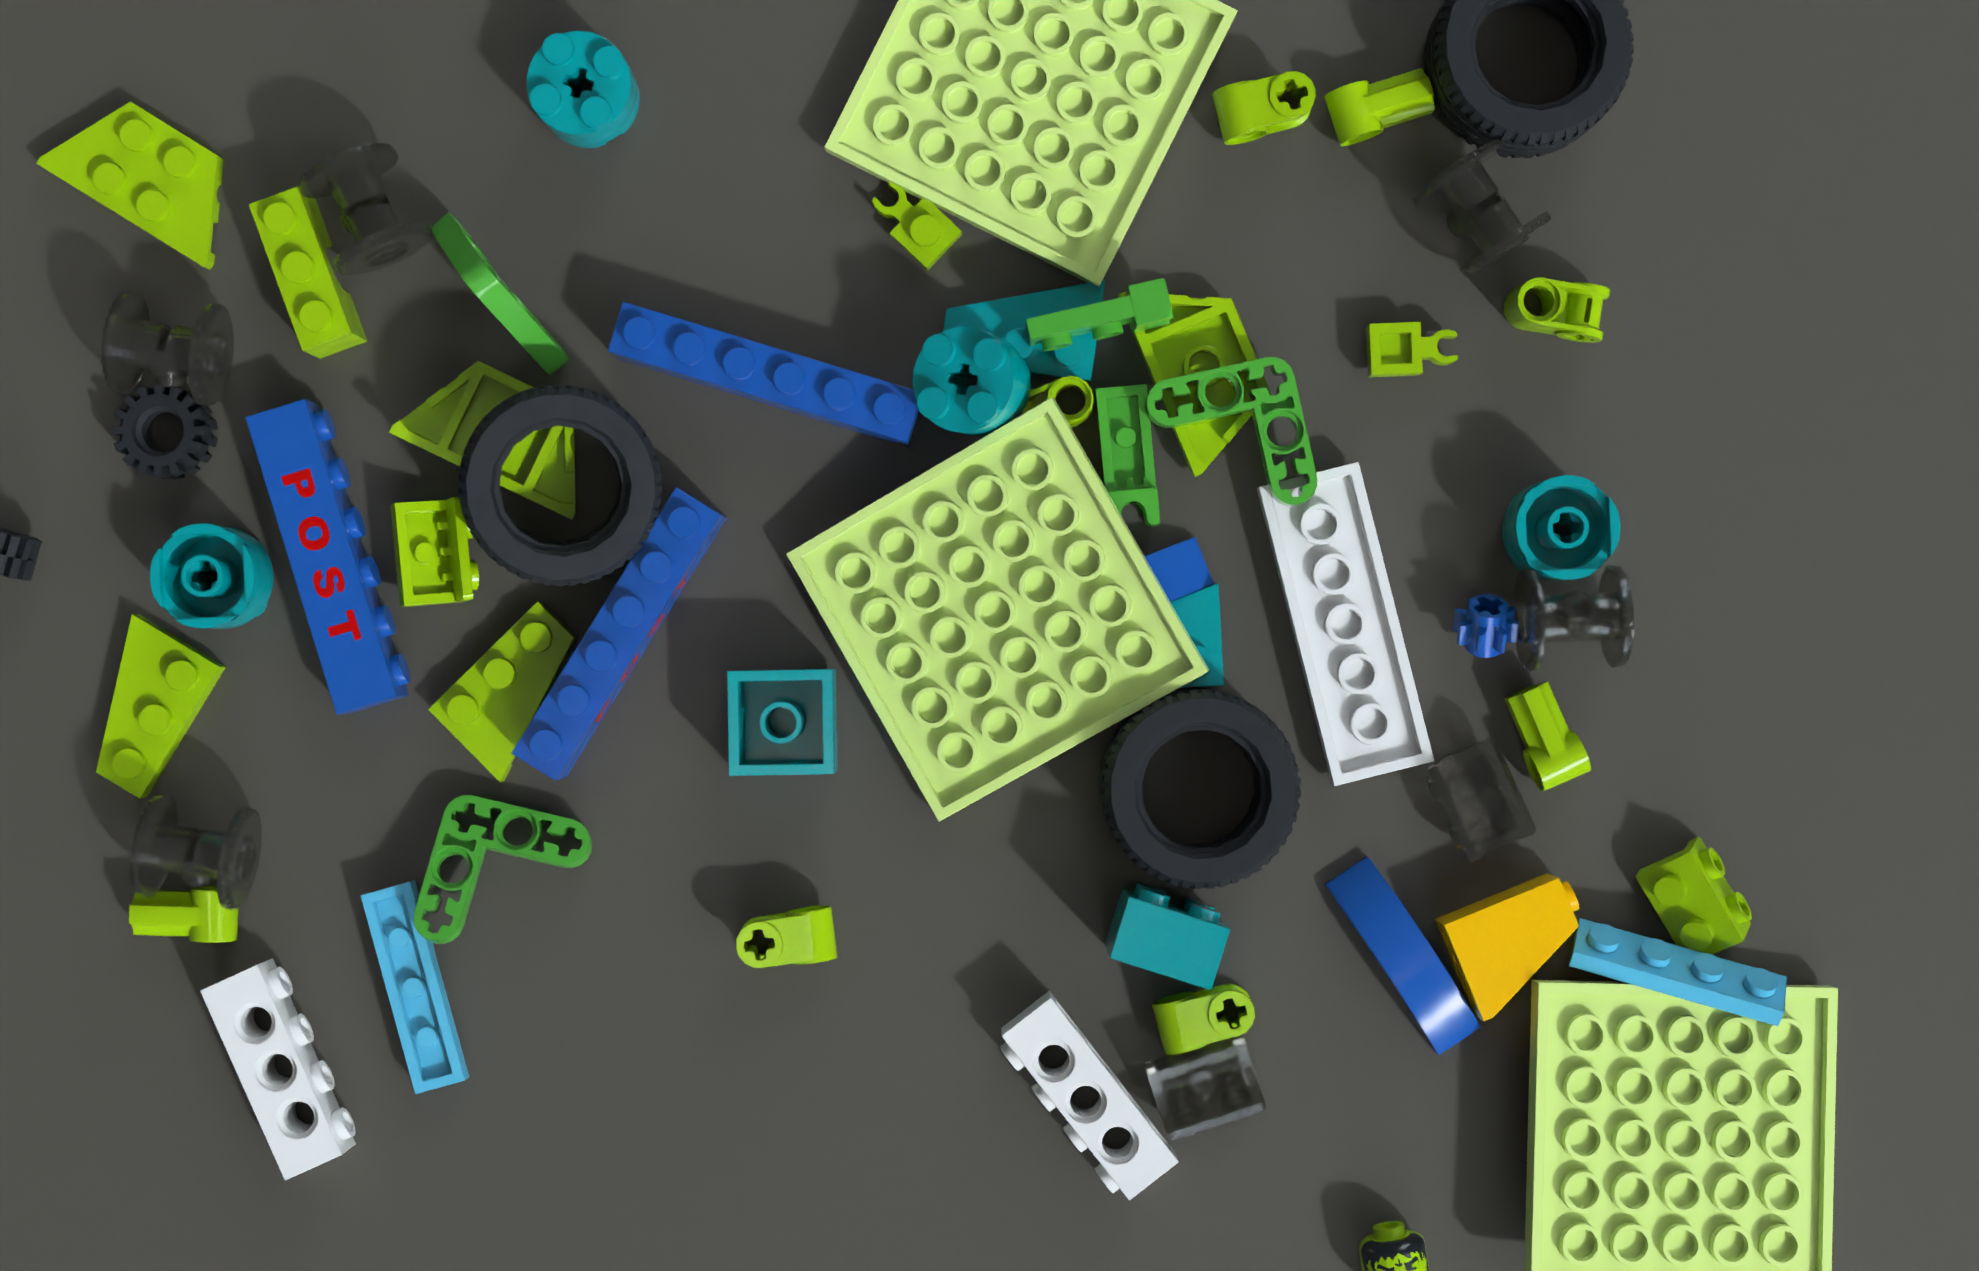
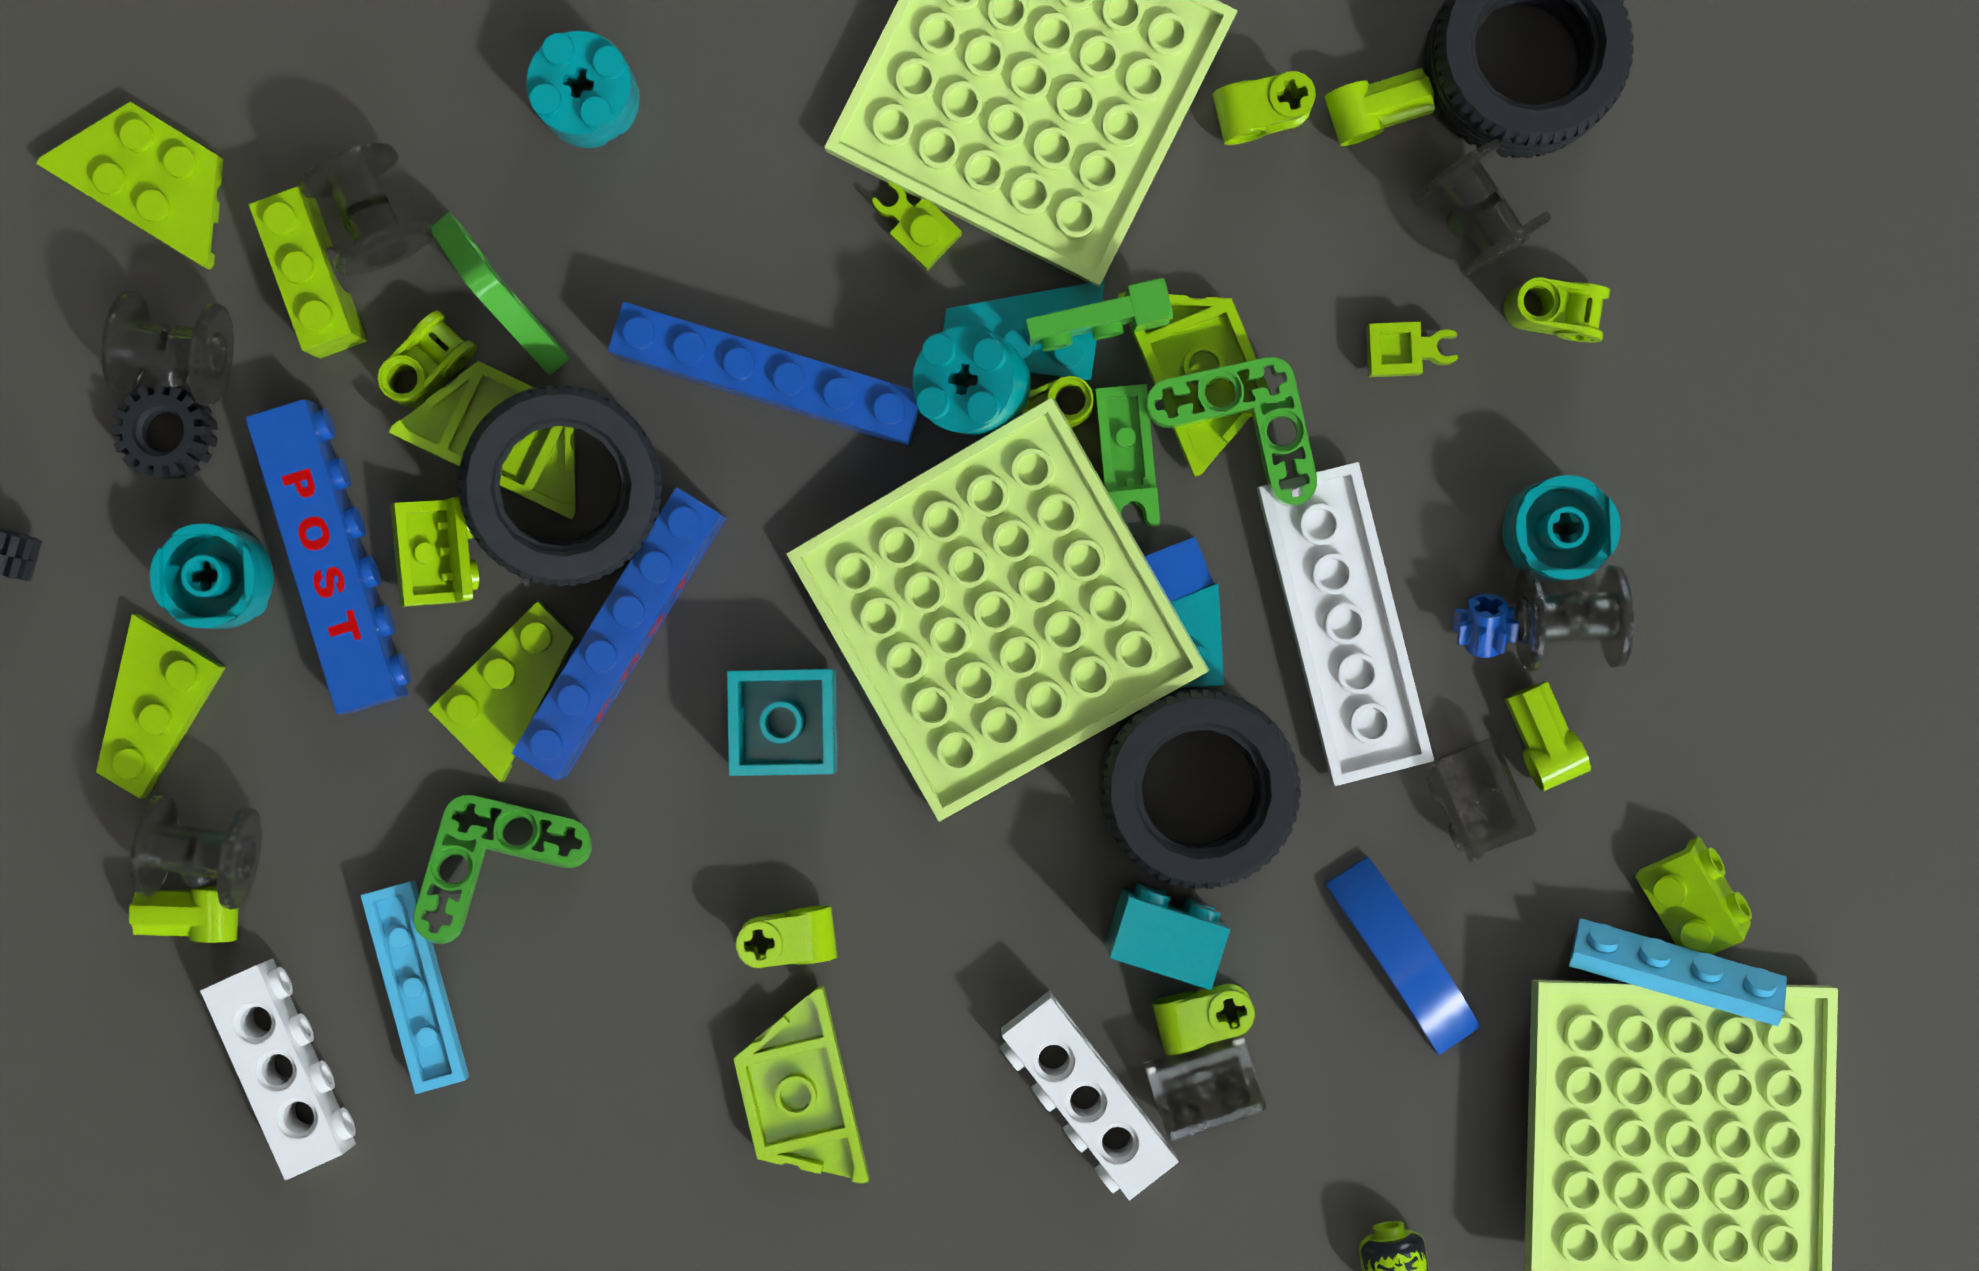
(427, 358): none -> lime piece
(800, 1094): none -> lime wing
(1507, 939): yellow slope -> none

